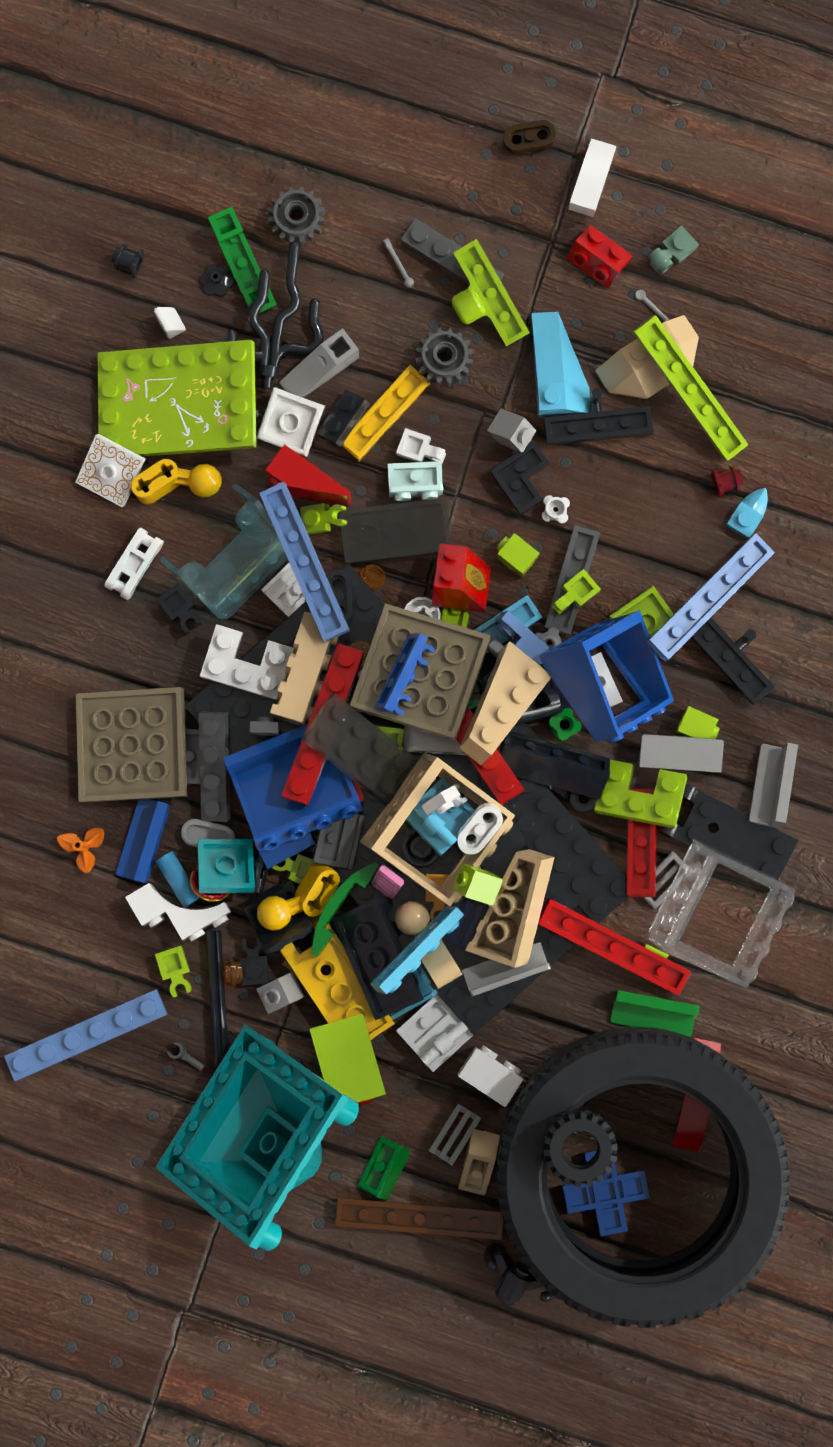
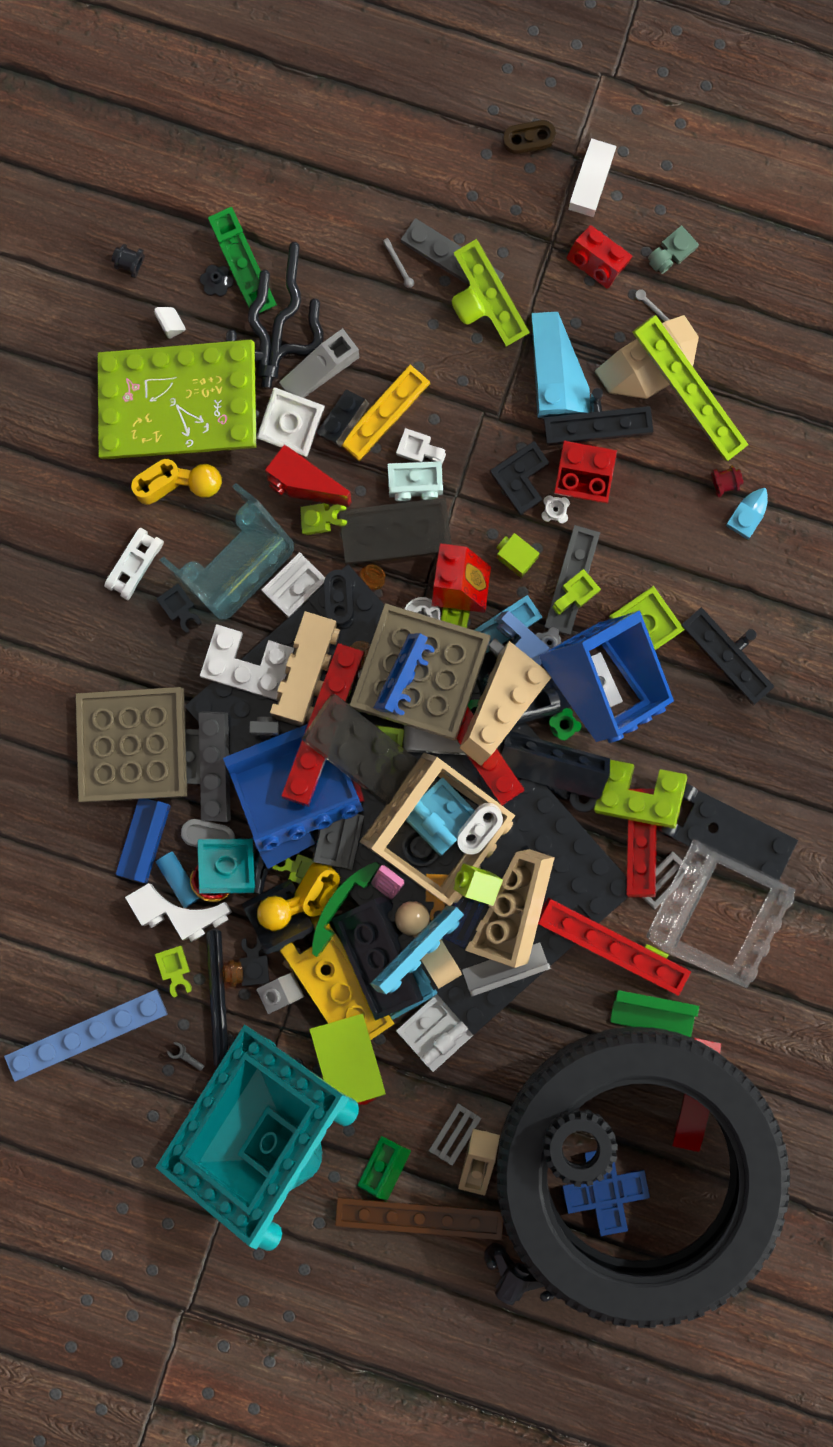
(70, 843): orange plant -> none
(110, 470): white plate -> none
(293, 202): dark grey gear -> none
(304, 562): medium blue plate -> none
(444, 343): dark grey gear -> none
(444, 801): white plate -> none
(490, 1076): white brick -> none
(511, 430): light grey brick -> none
(585, 472): none -> red slope
(681, 753): light grey panel -> none
(697, 724): lime brick -> none
(710, 597): plate -> none
(773, 785): light grey panel -> none

